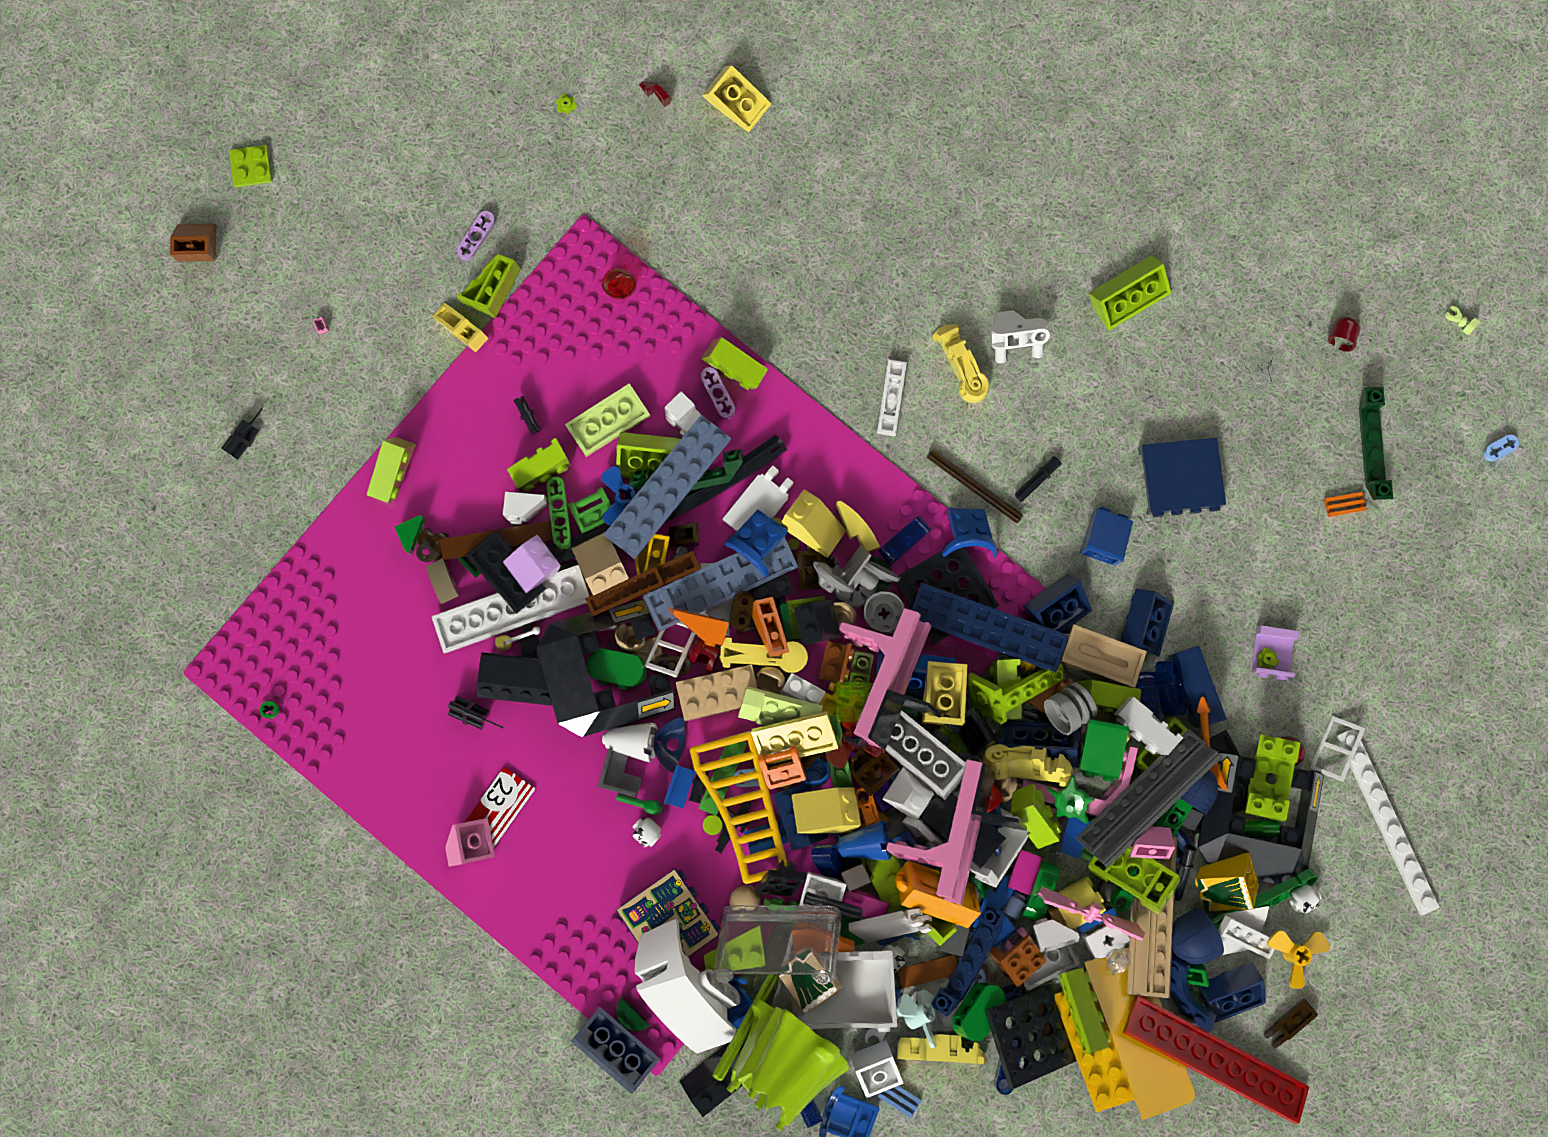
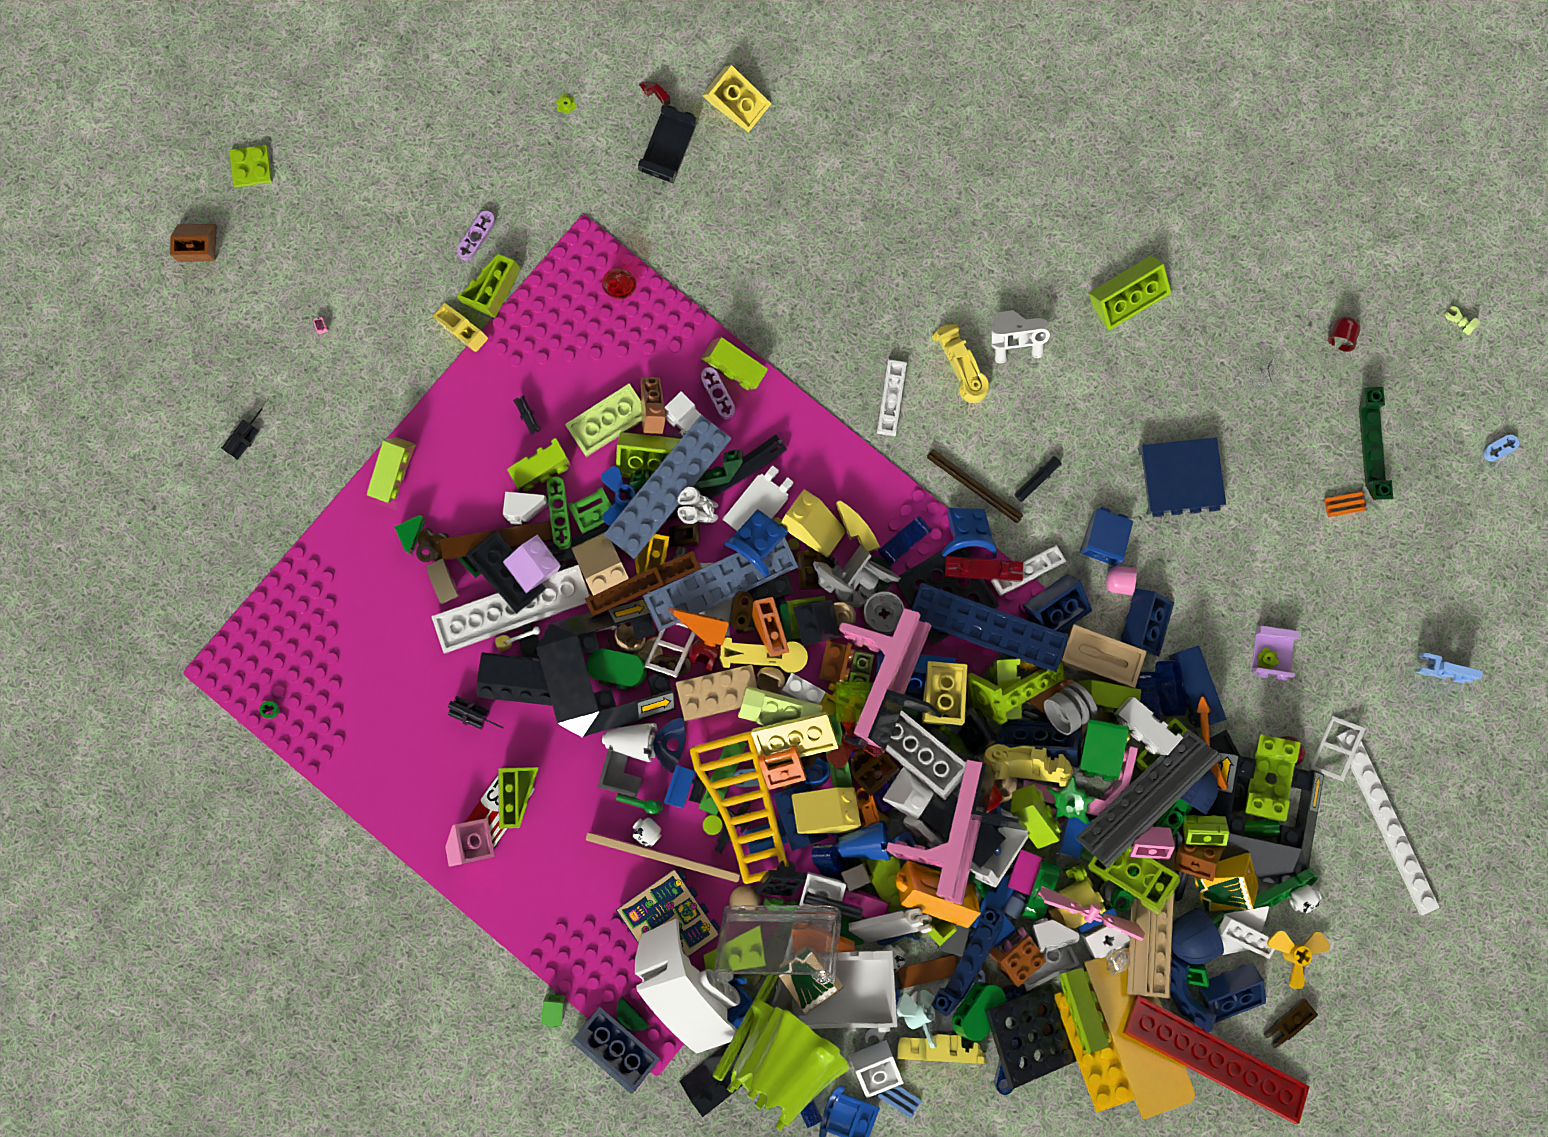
(513, 794): none -> lime wedge
(553, 1010): none -> bright green brick
(652, 405): none -> nougat slope
(664, 857): none -> tan tile
(668, 144): none -> black panel
(702, 507): none -> white piece
(983, 569): none -> dark red hinge
(1032, 569): none -> white plate
(1076, 872): none -> lime plate
(1121, 579): none -> bright pink helmet
(1198, 859): none -> dark orange bracket
(1205, 830): none -> lime brick
(1444, 669): none -> light blue plate

